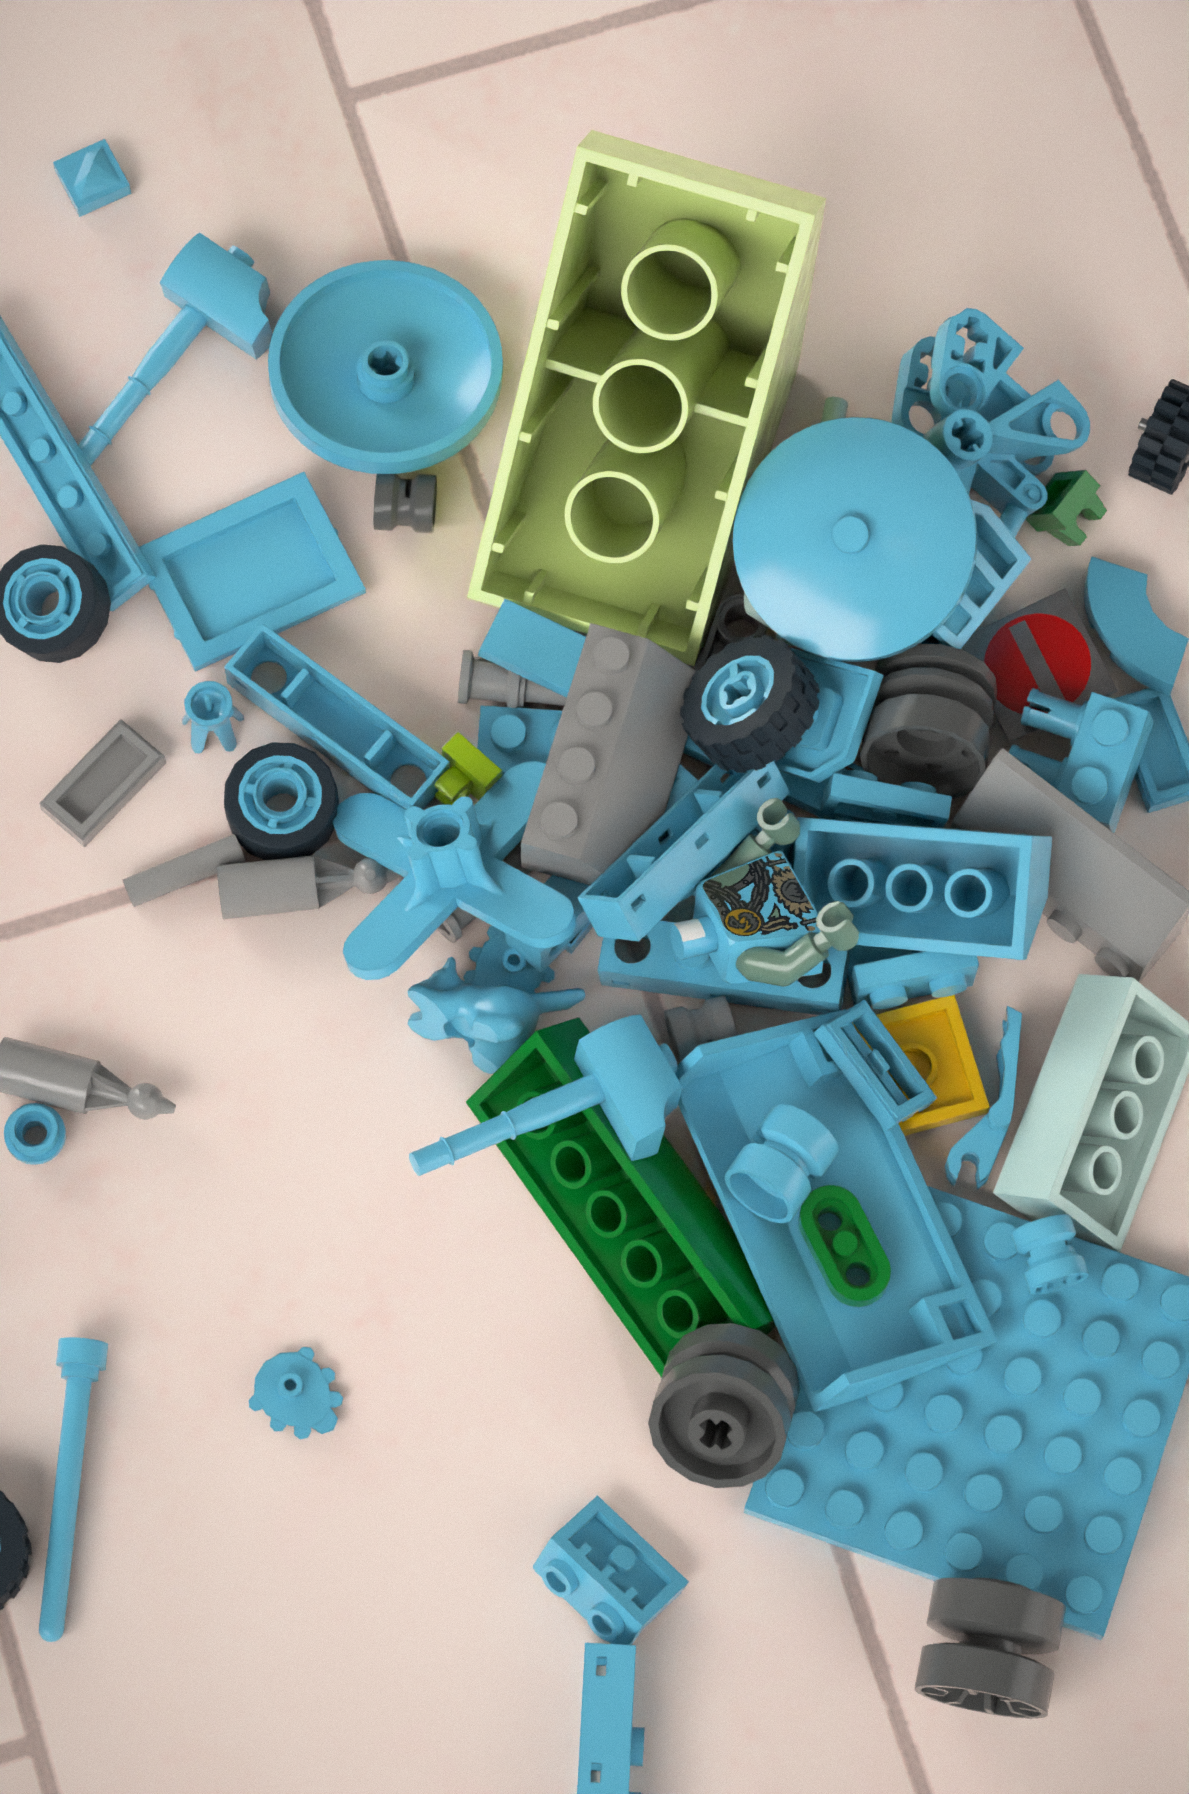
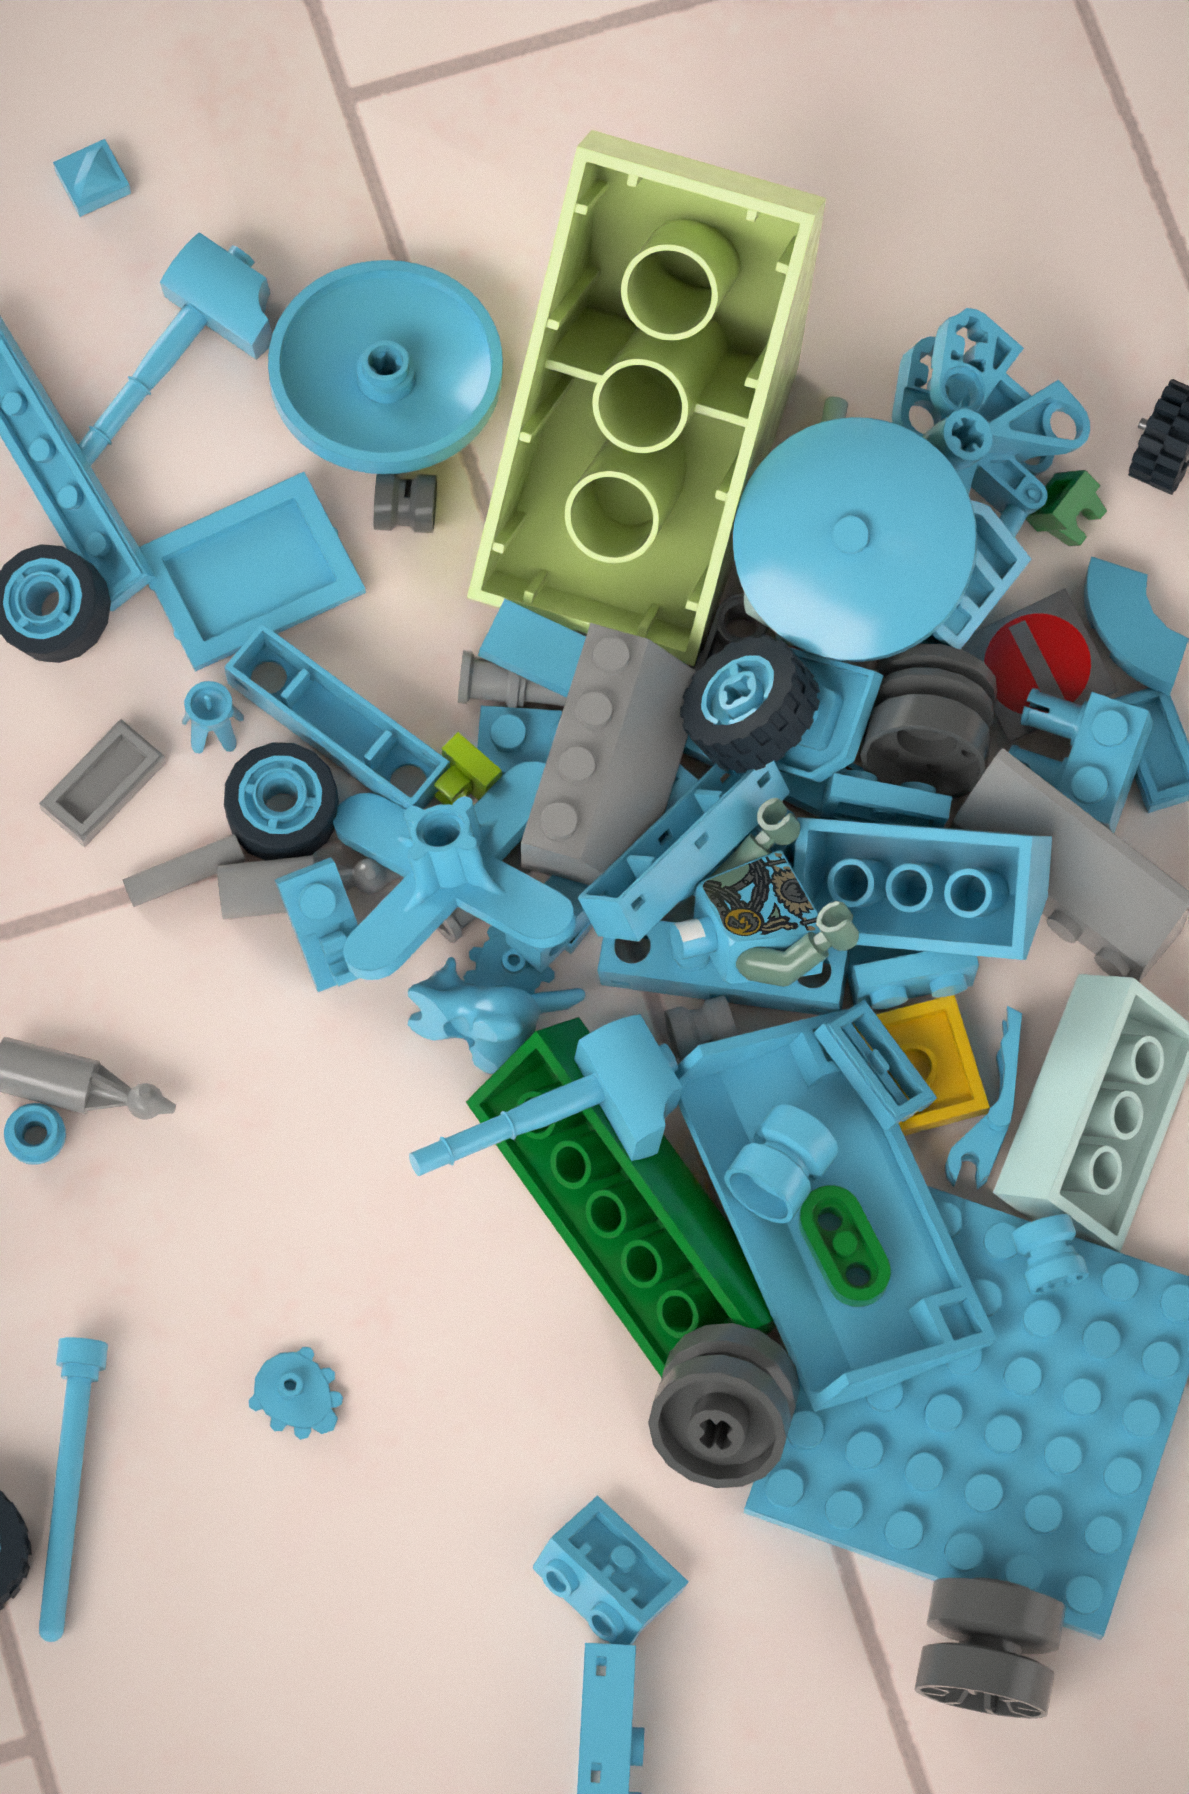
(320, 920): none -> medium azure plate

